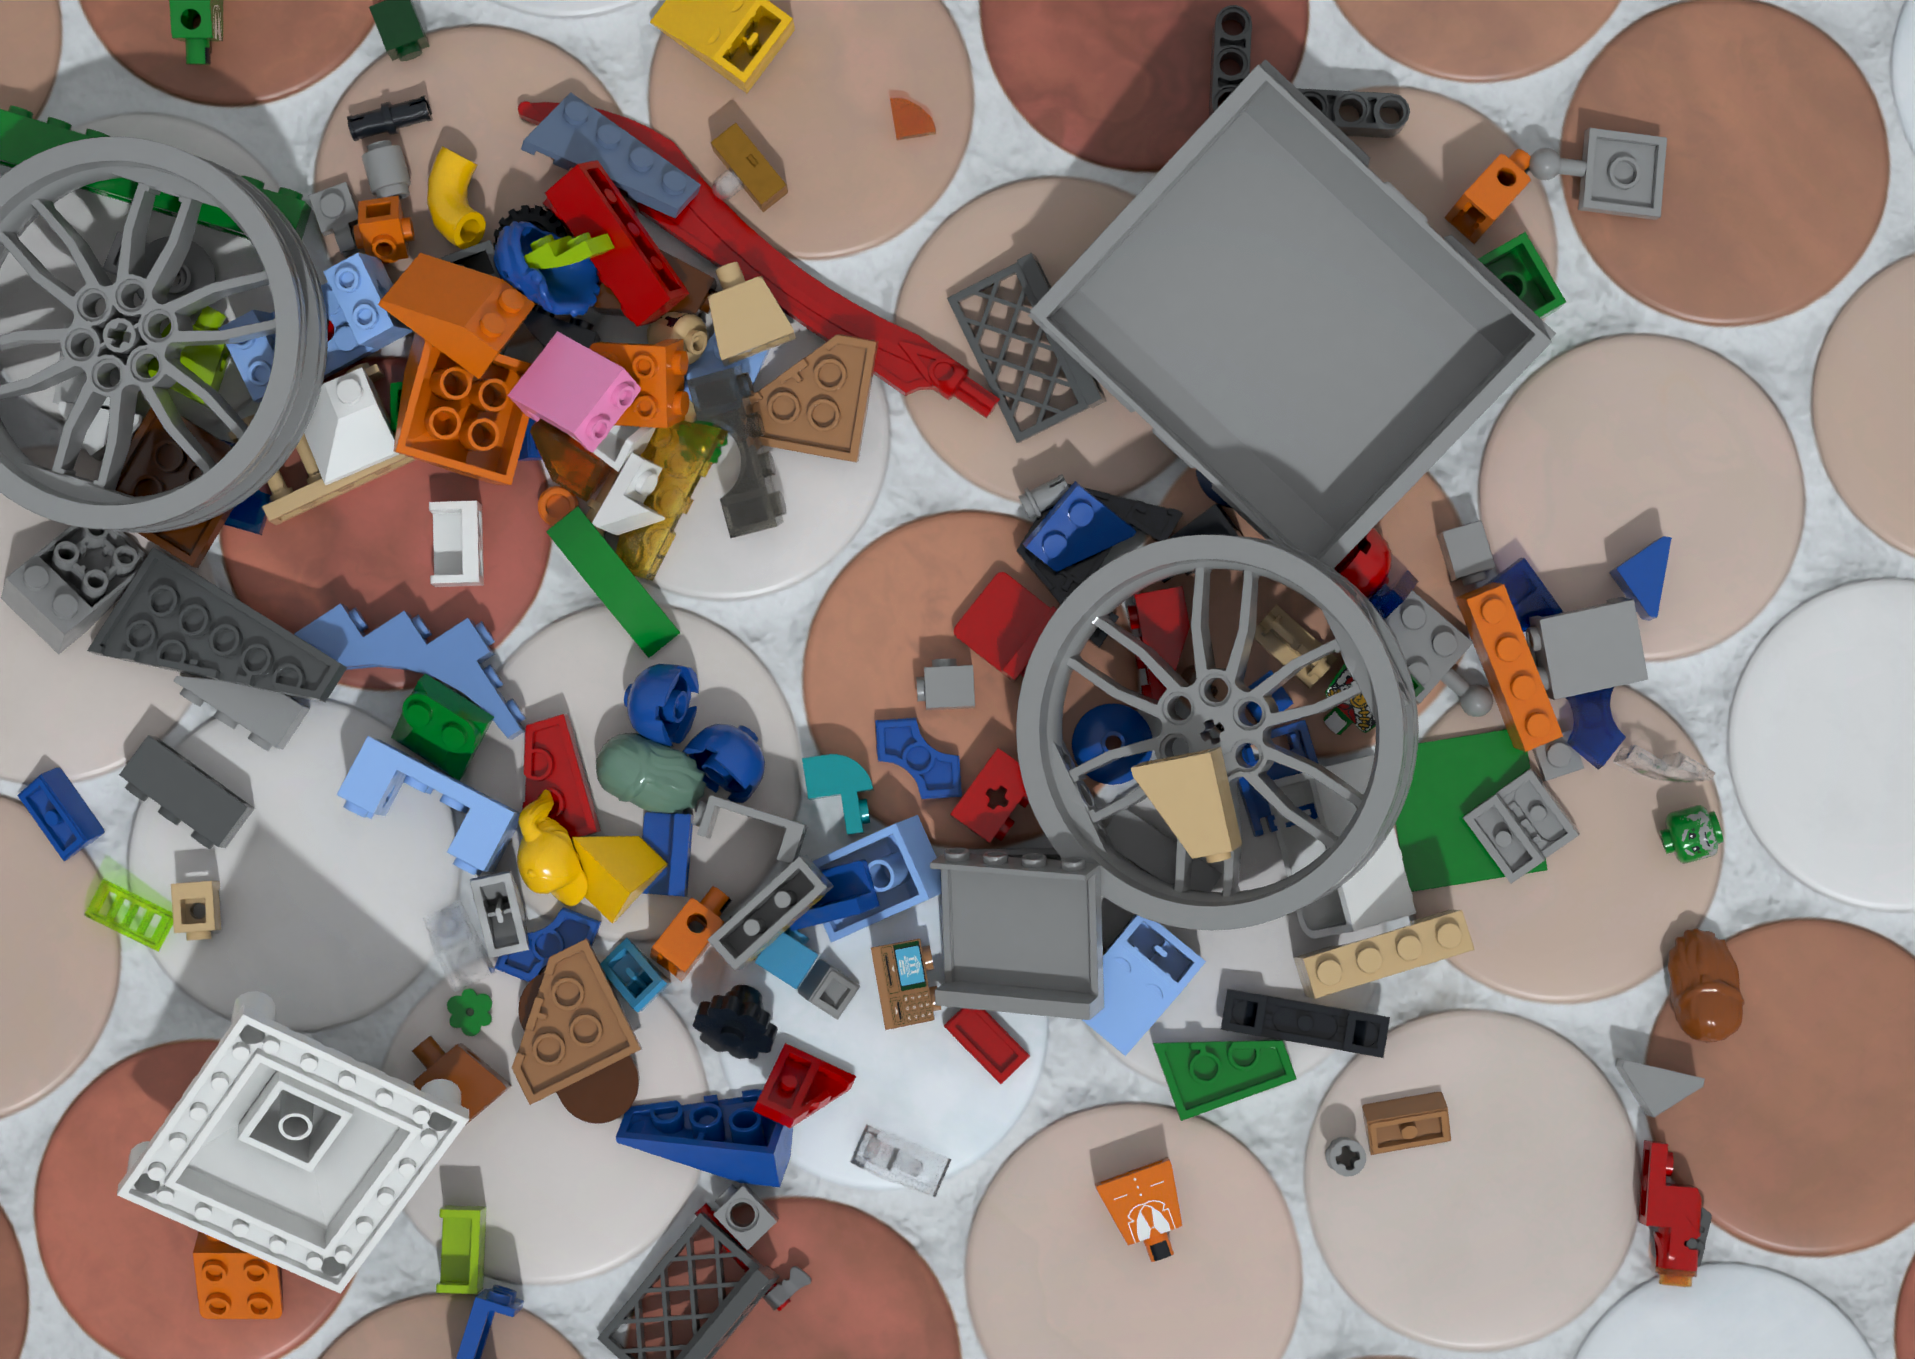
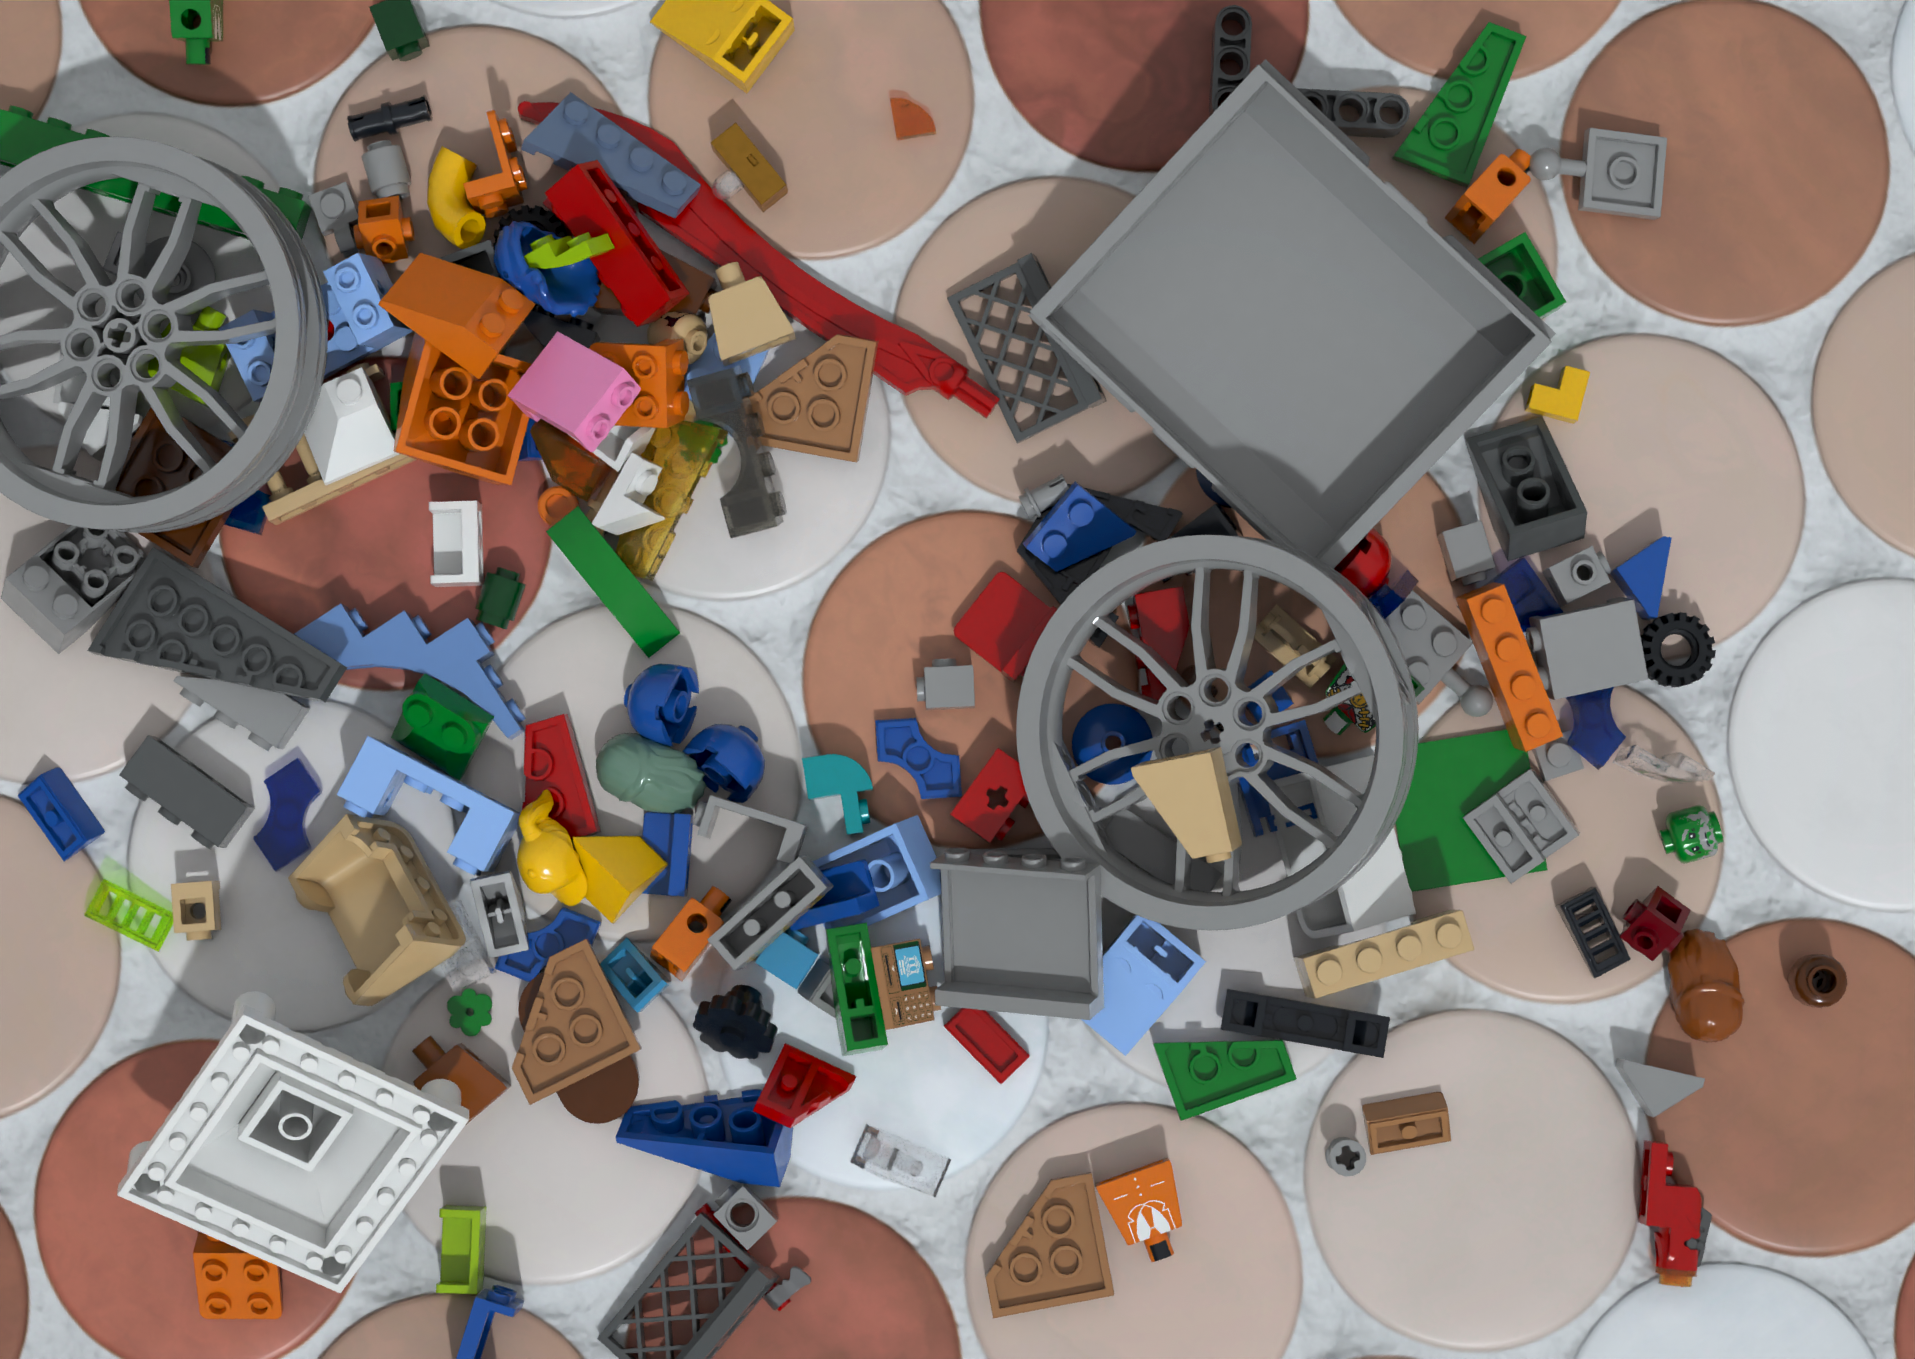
(284, 833): none -> clear blue tile
(380, 903): none -> tan windscreen
(500, 598): none -> dark green brick
(503, 190): none -> orange bracket
(855, 990): none -> green slope
(1054, 1253): none -> medium nougat plate
(1459, 119): none -> green wing
(1527, 488): none -> dark grey slope
(1562, 402): none -> yellow piece
(1566, 911): none -> black slope
(1578, 575): none -> light grey brick
(1654, 923): none -> dark red brick
(1699, 642): none -> black tyre
(1831, 980): none -> reddish brown head

